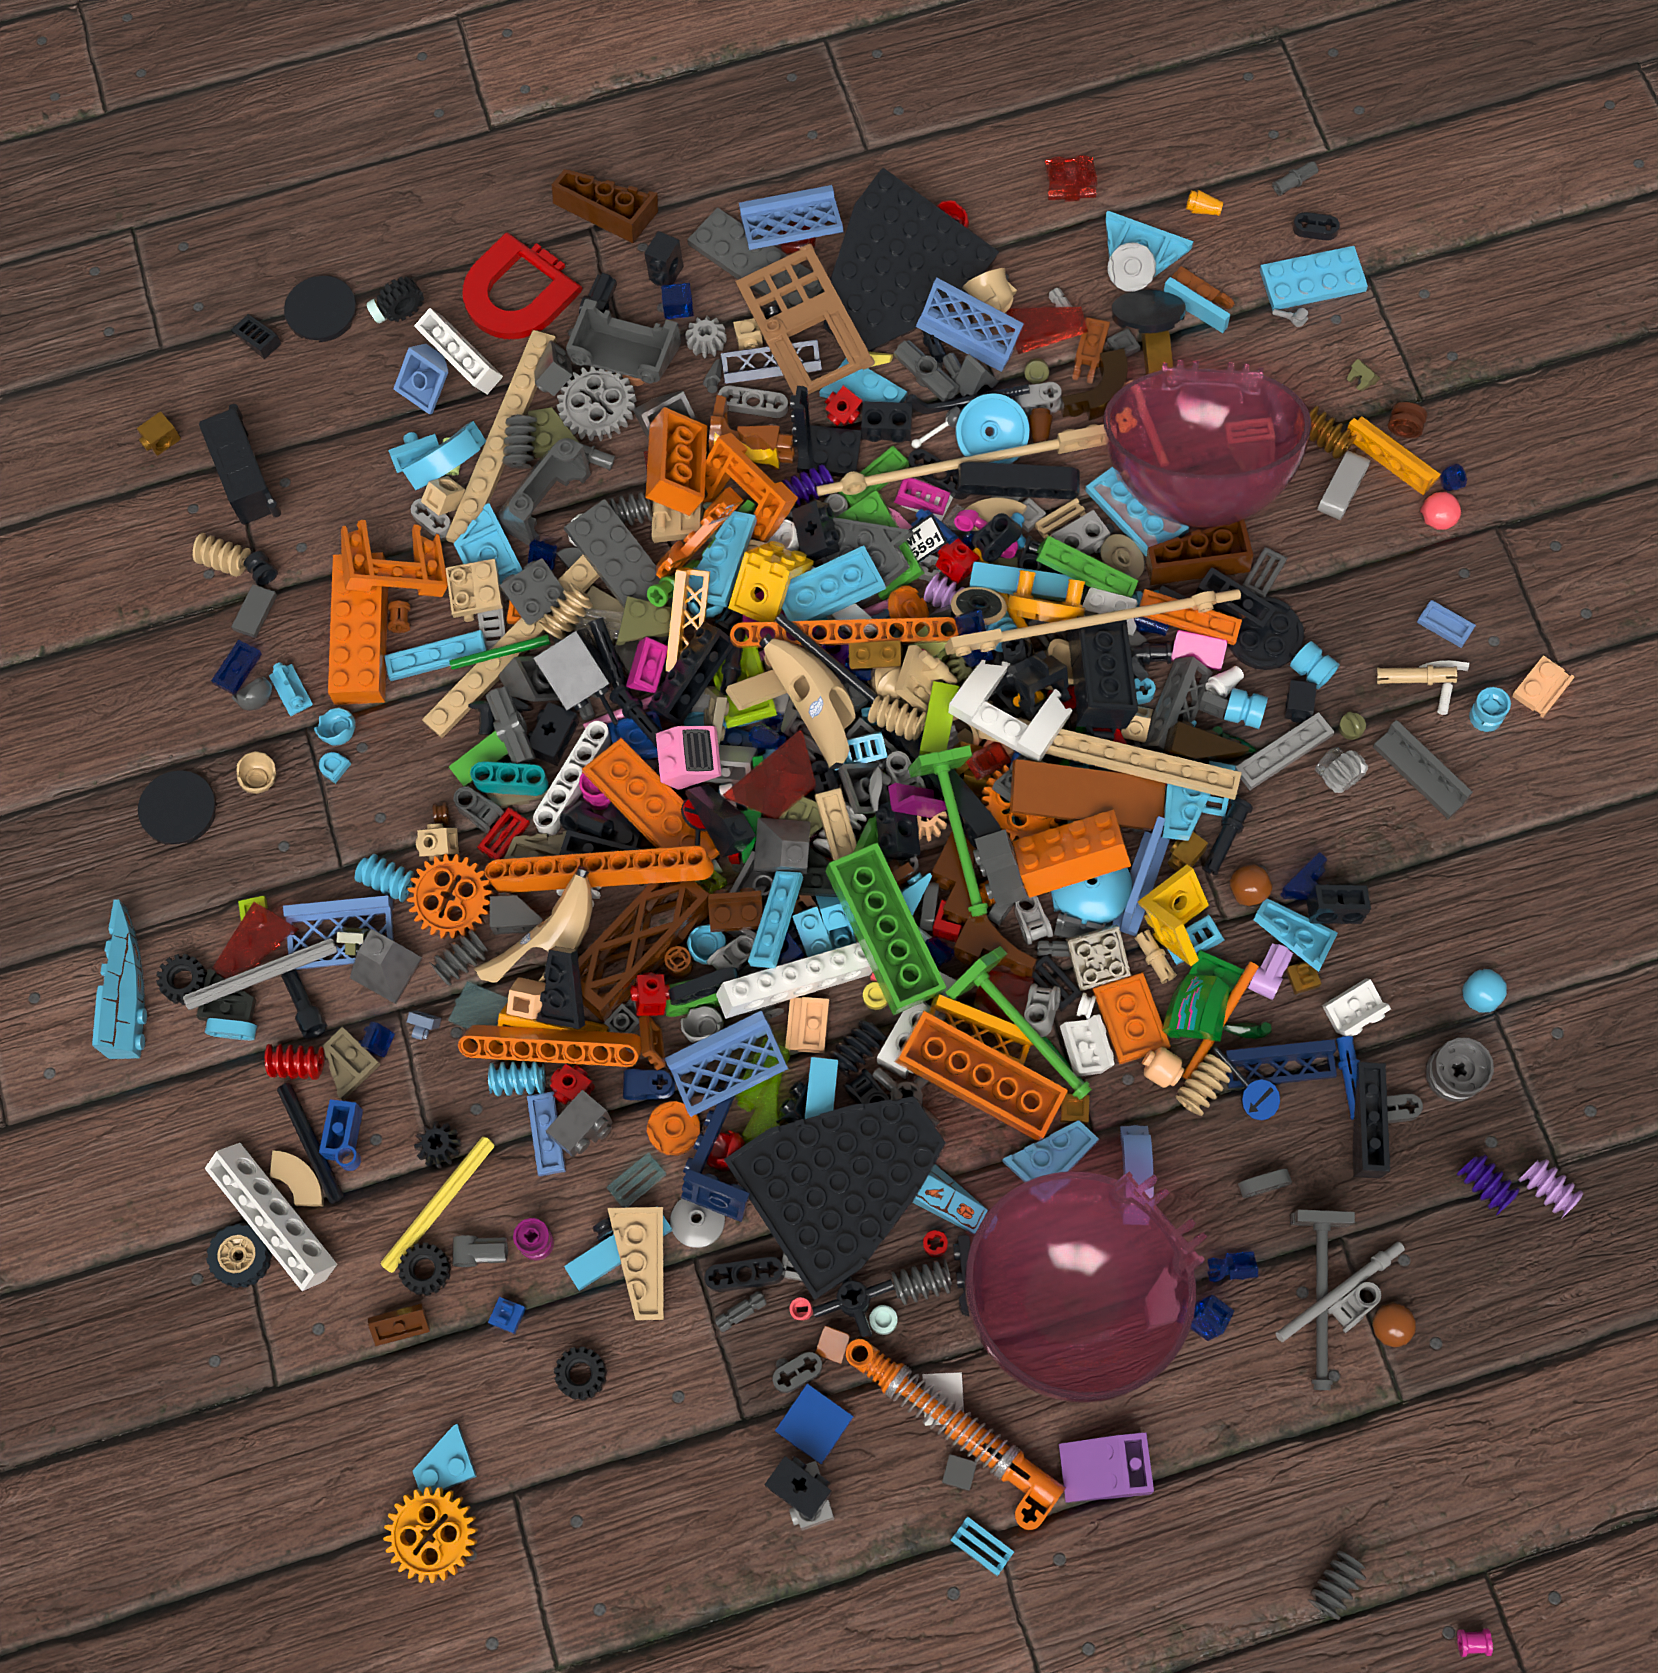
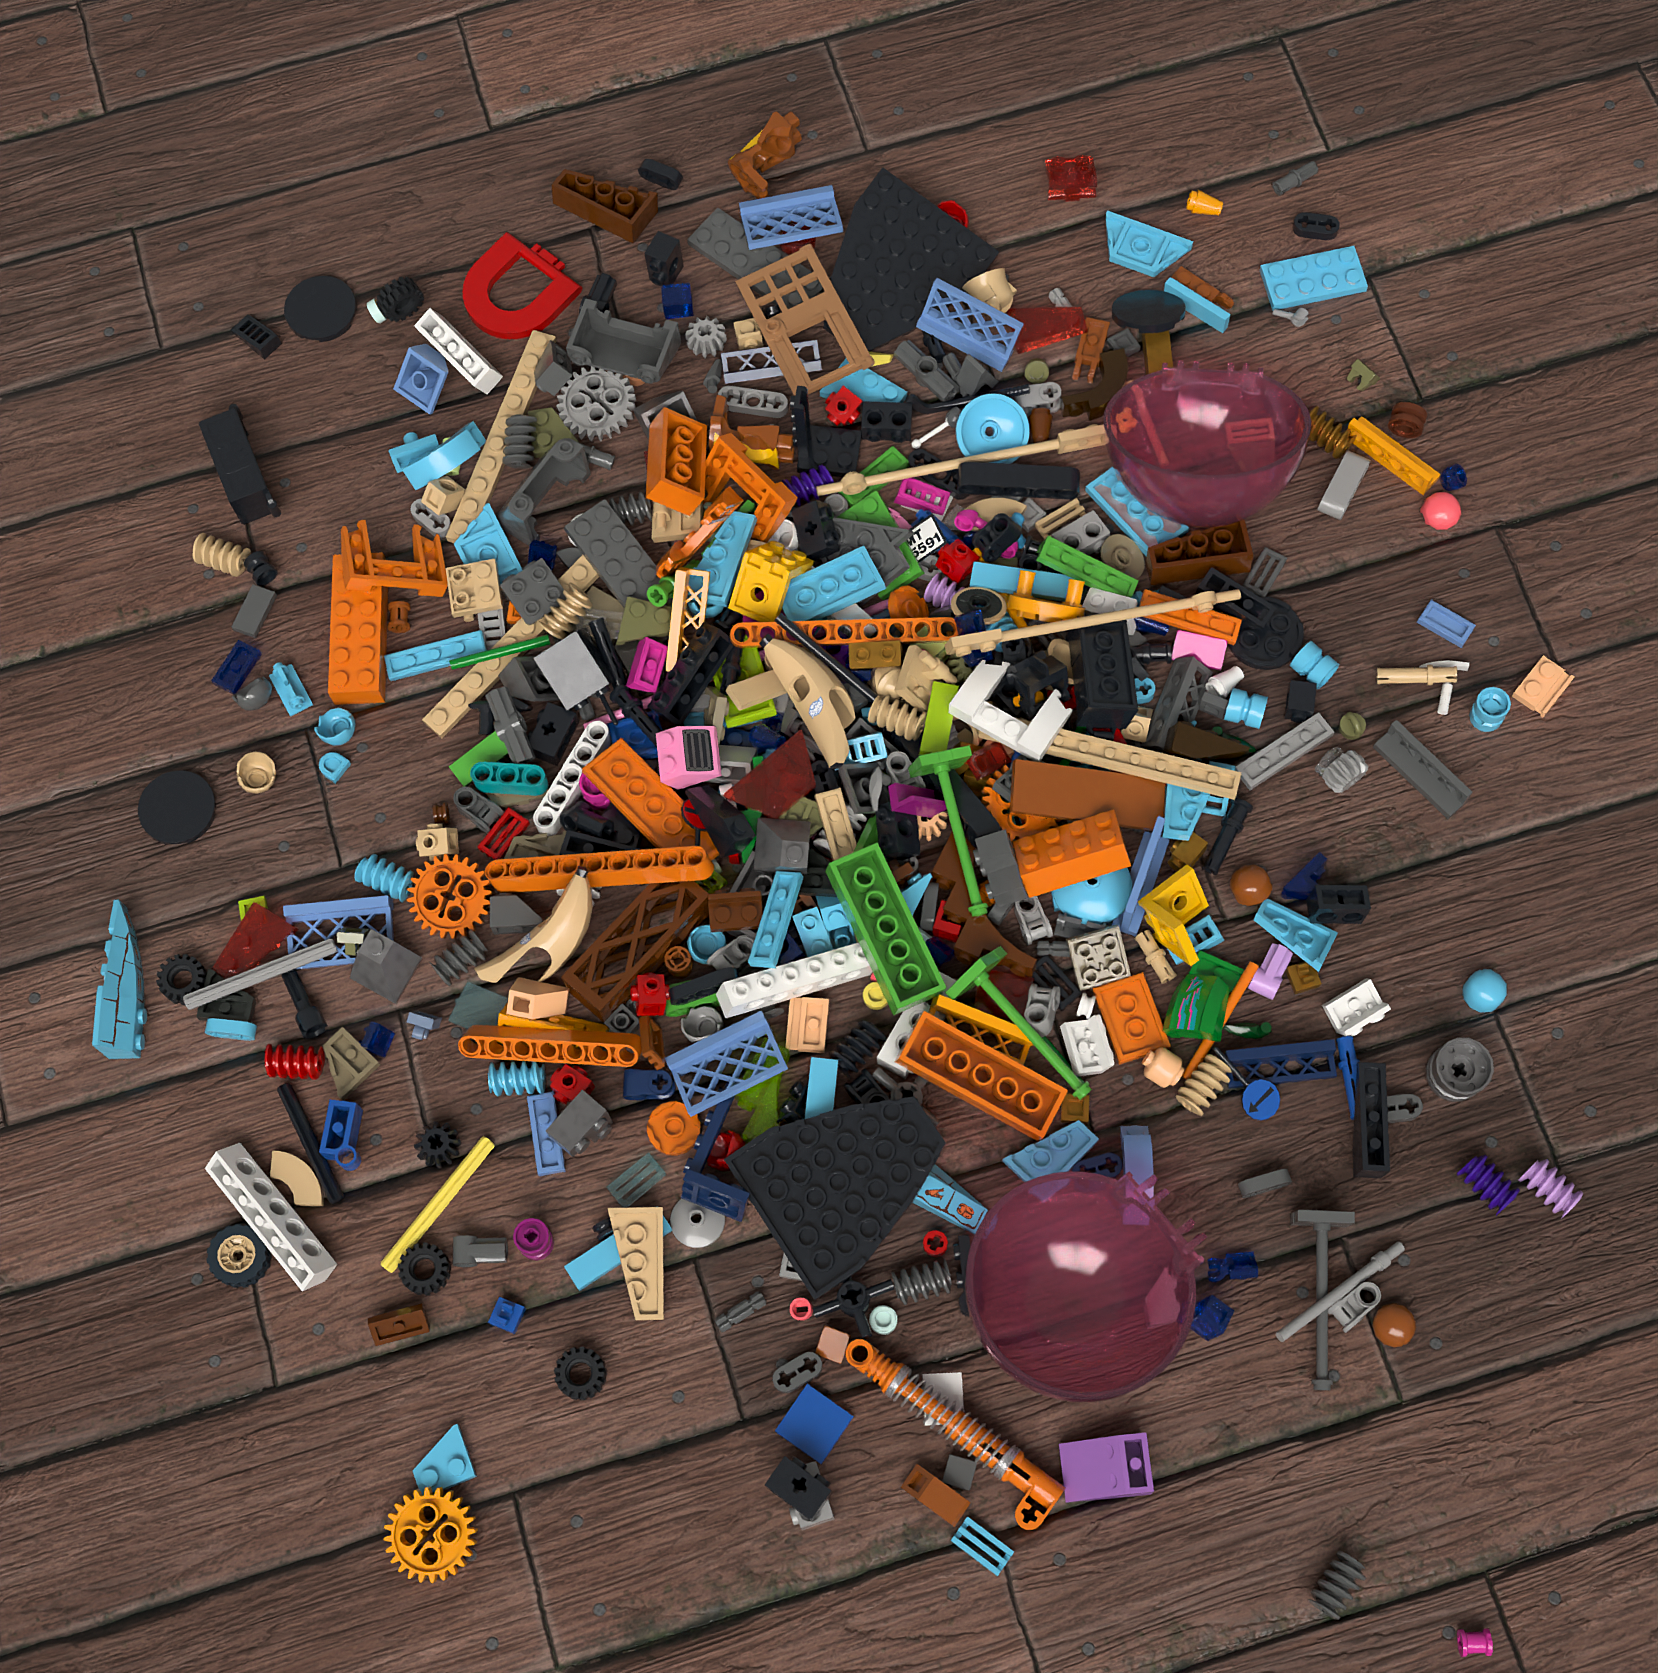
(158, 434): pearl gold brick -> none
(563, 993): black wing -> none
(660, 174): none -> black beam
(725, 1284): black beam -> none
(764, 151): none -> dark orange hips
(935, 1495): none -> dark orange slope
(1099, 1161): none -> dark blue beam
(1132, 267): tile -> none

